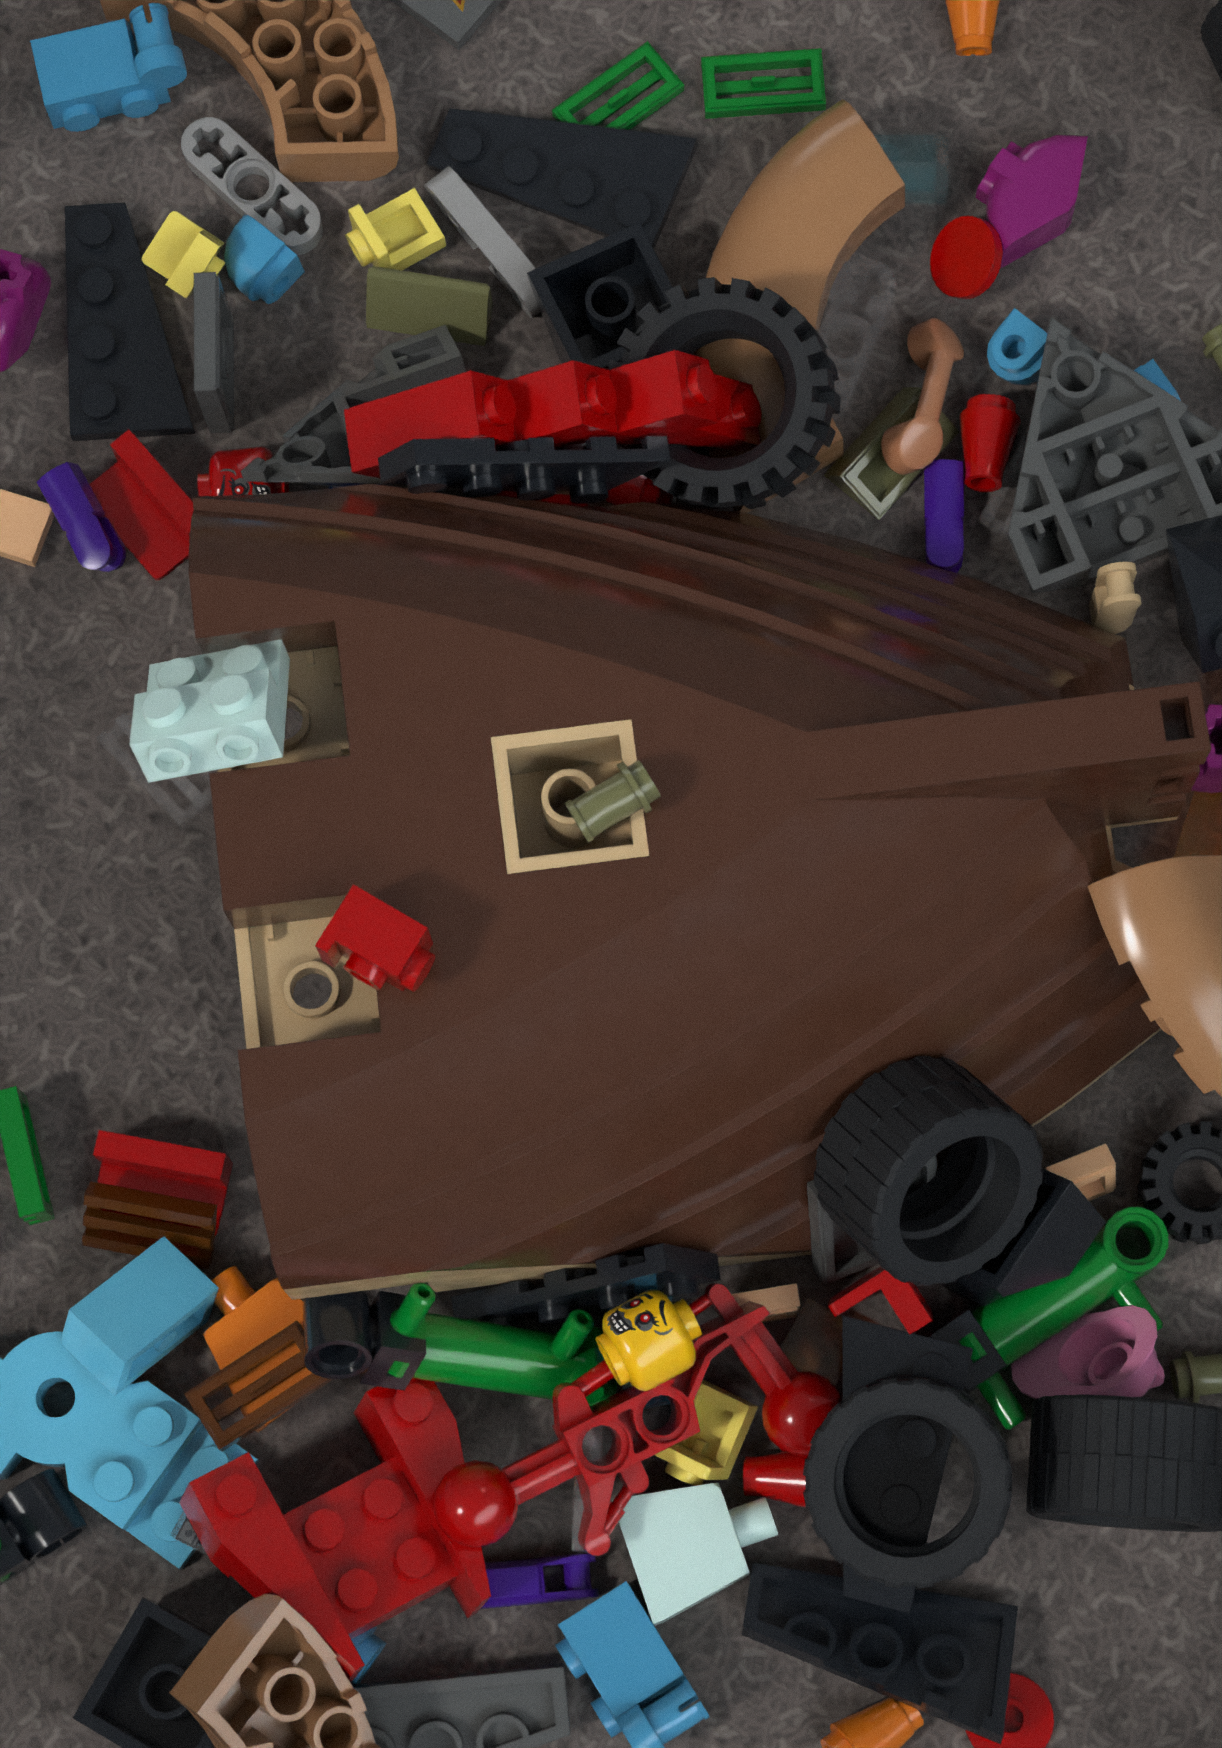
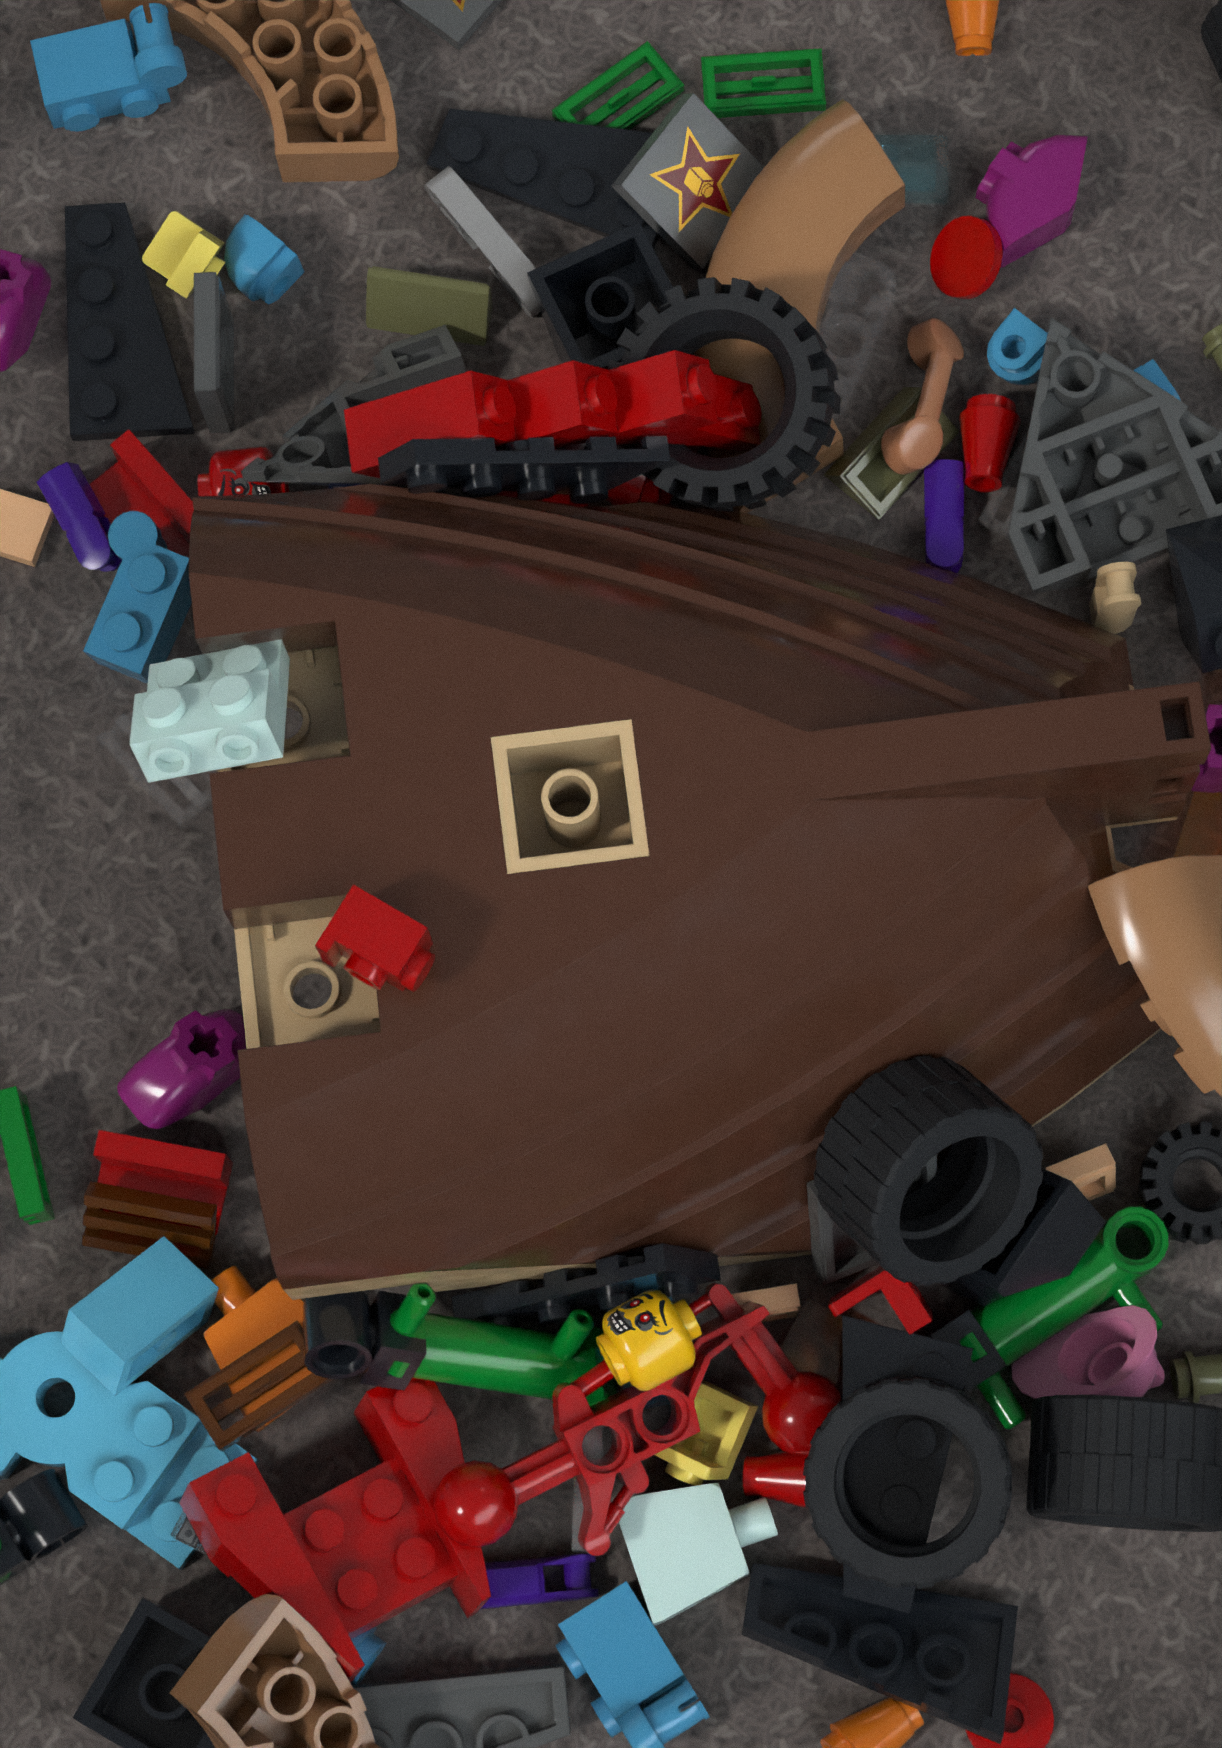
(143, 602): none -> dark azure hinge
(185, 1068): none -> magenta piece
(232, 145): light grey beam -> none
(394, 233): light yellow bracket -> none
(613, 800): olive pin -> none
(689, 179): none -> dark grey tile

